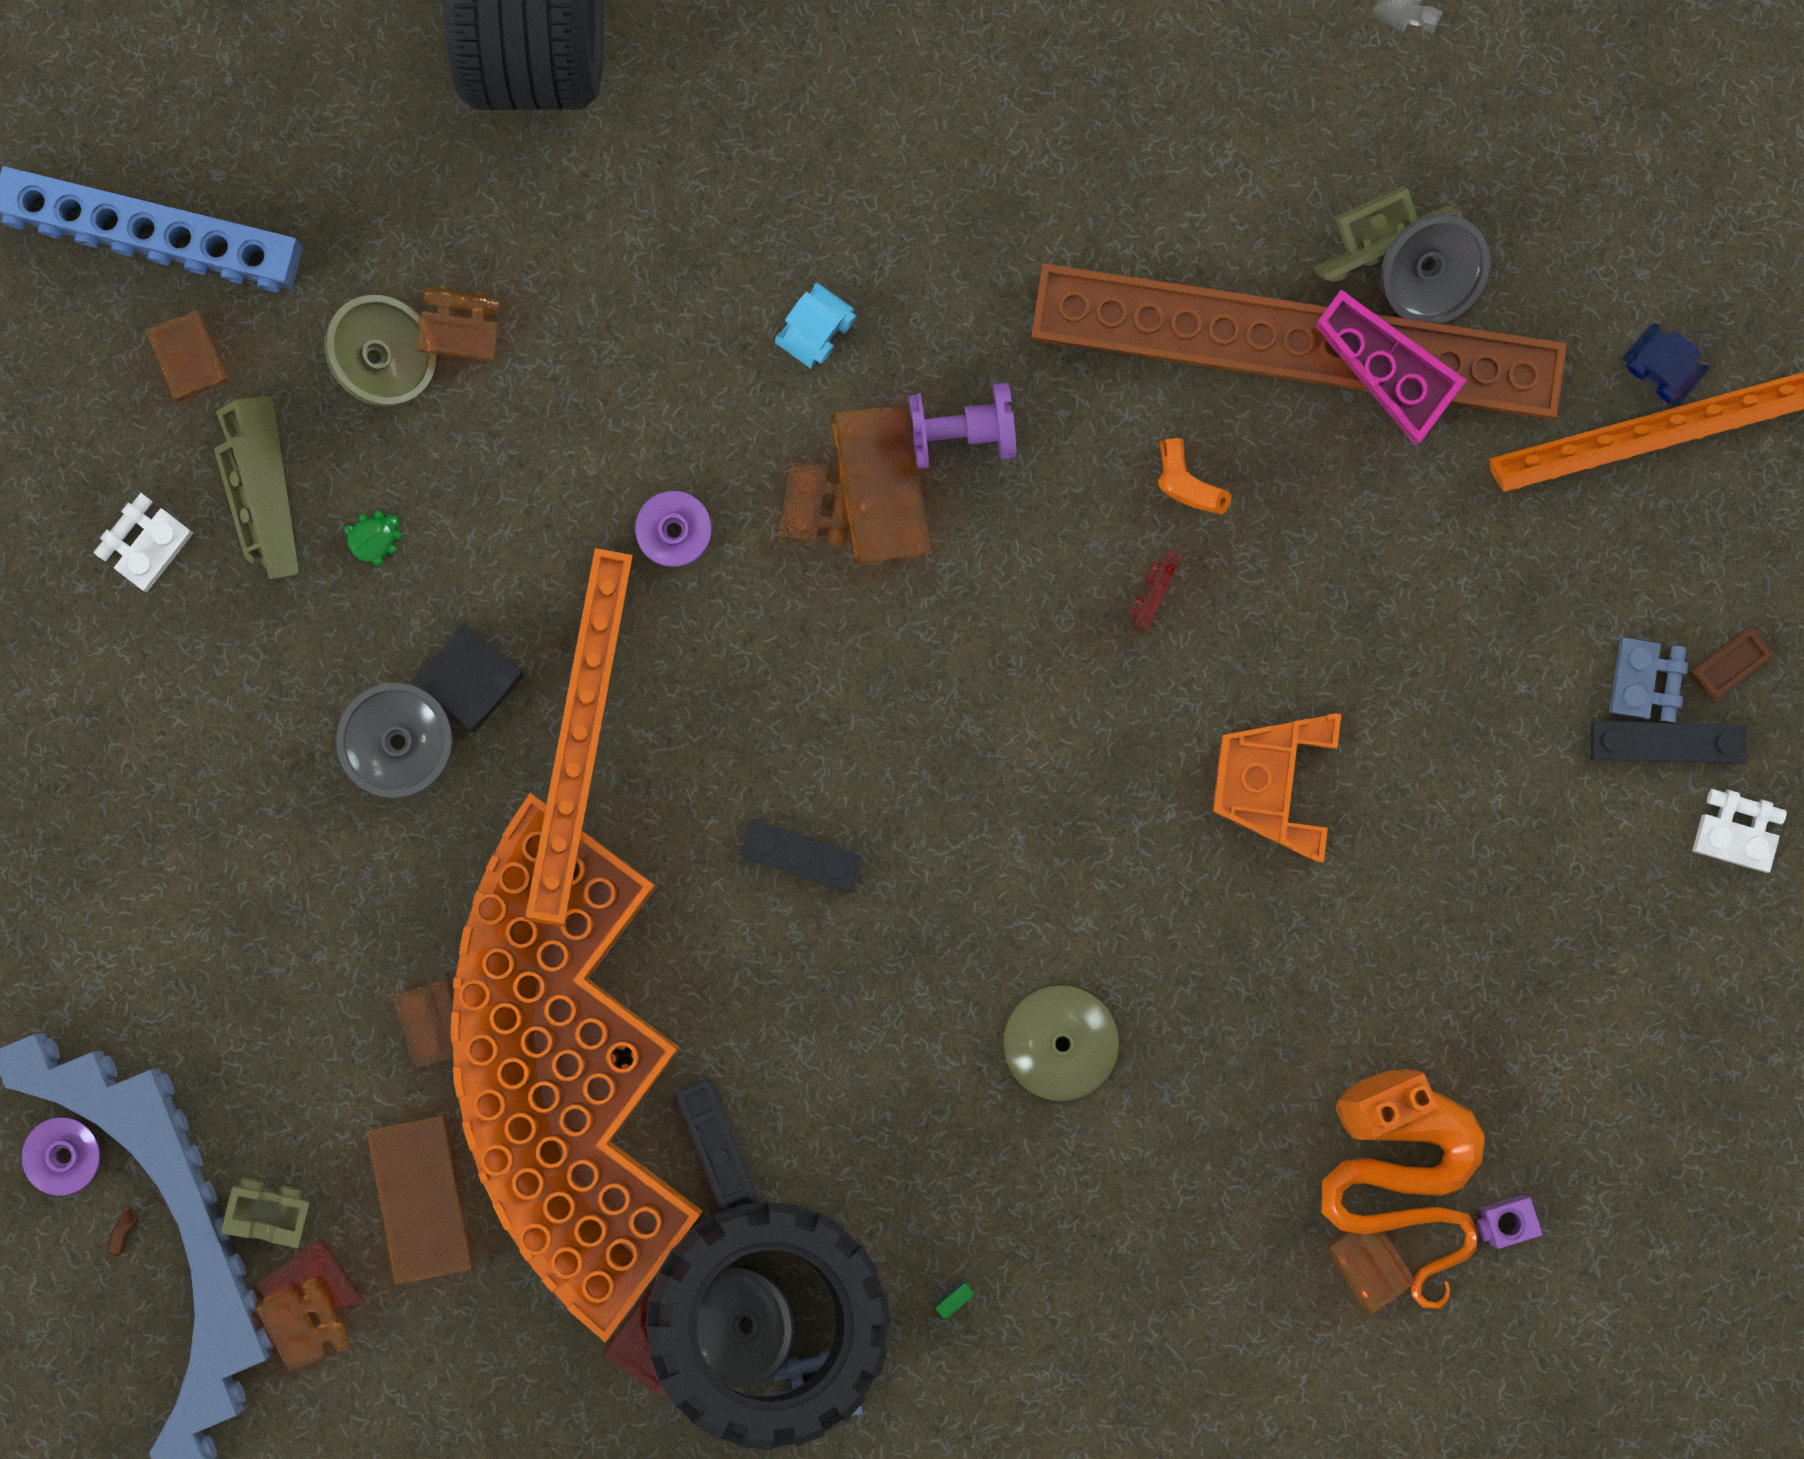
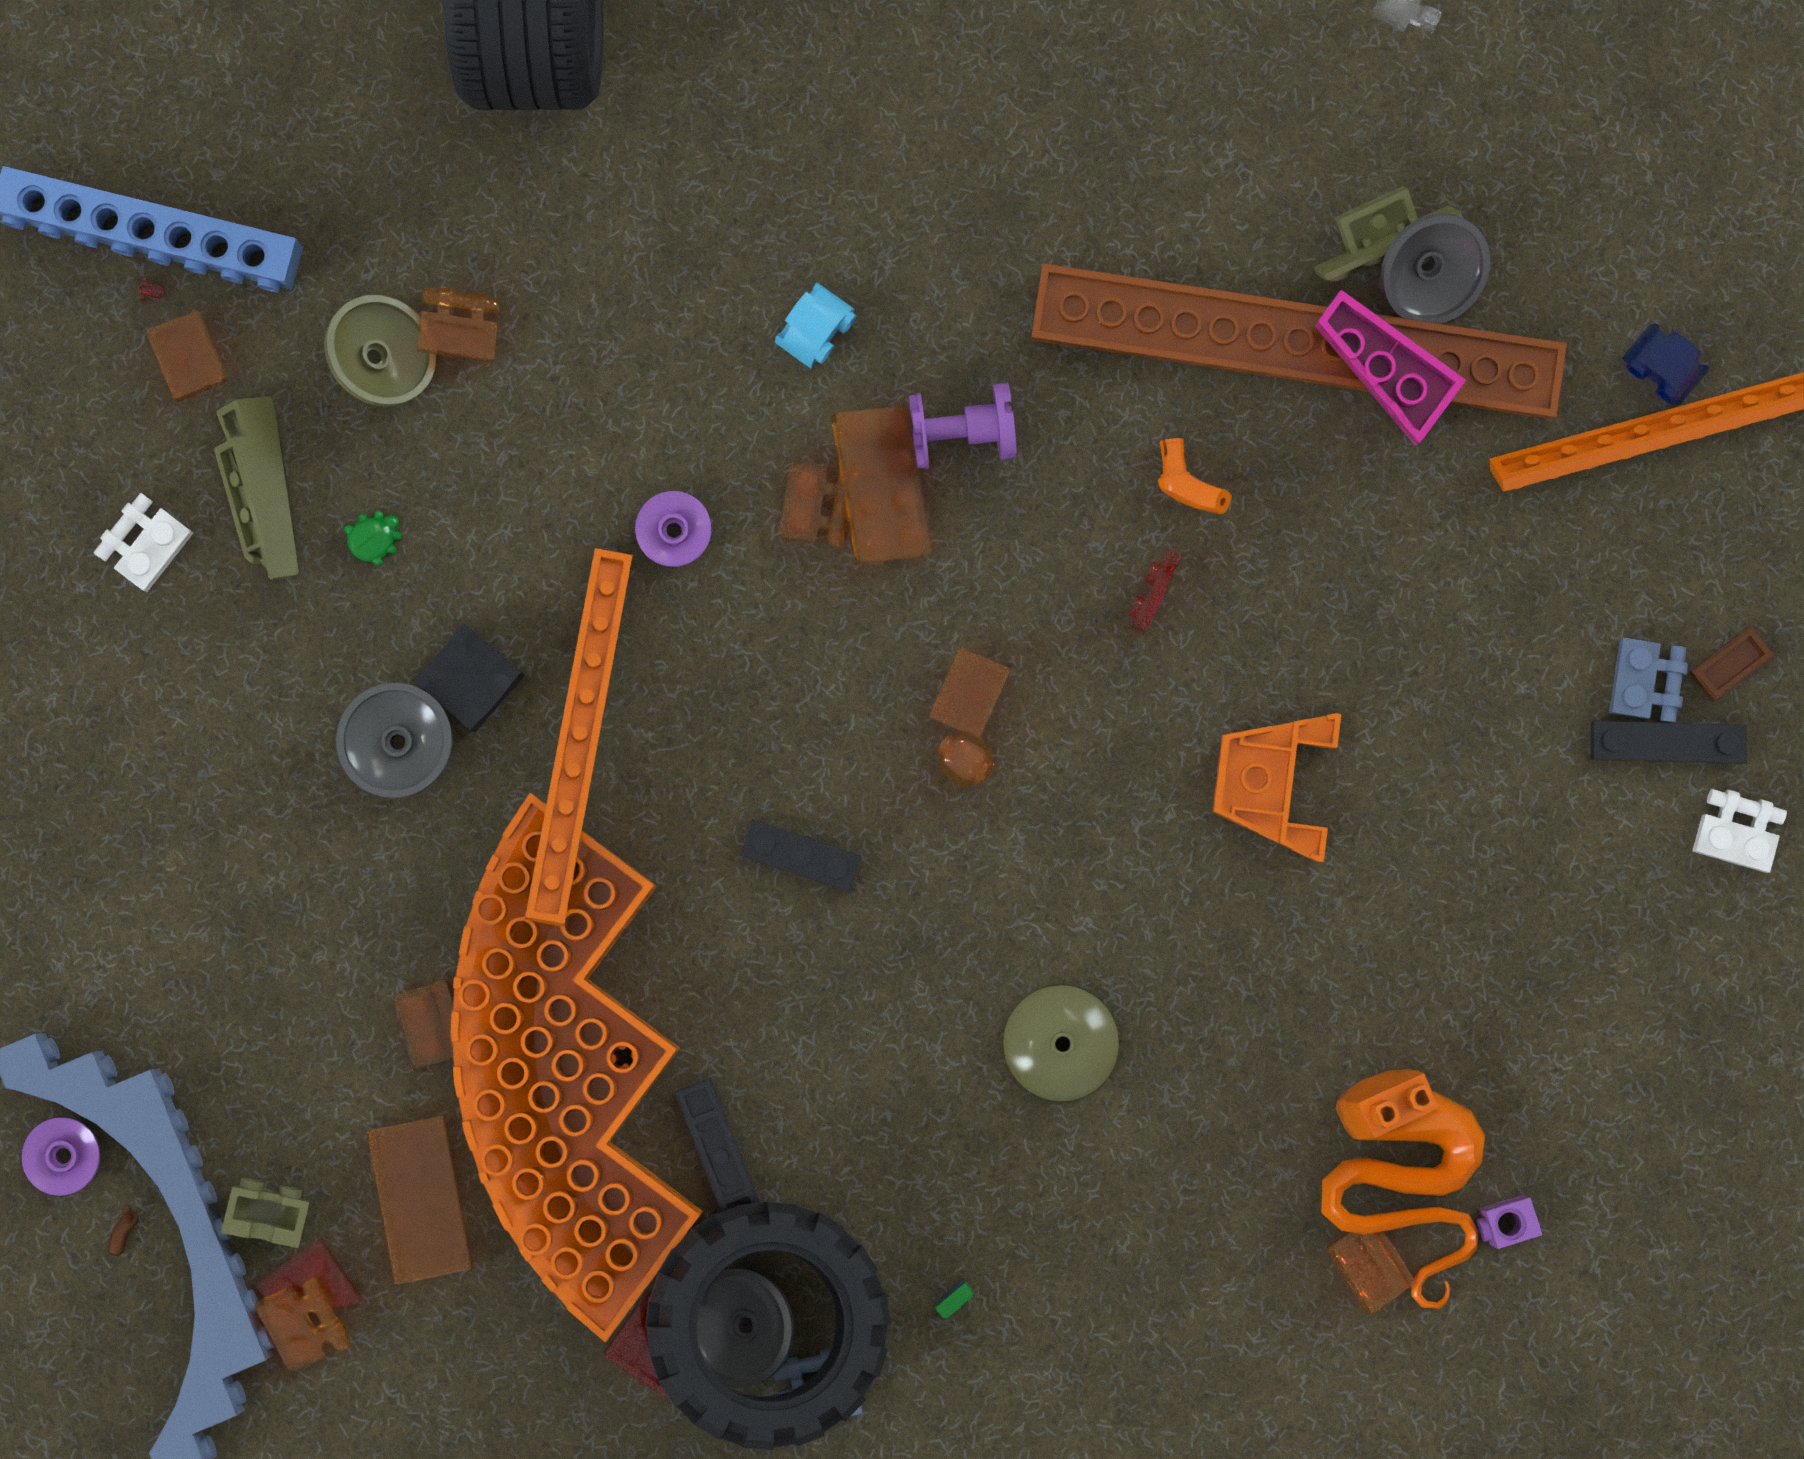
(150, 290): none -> clear red piece
(965, 759): none -> clear orange head
(969, 692): none -> clear orange plate

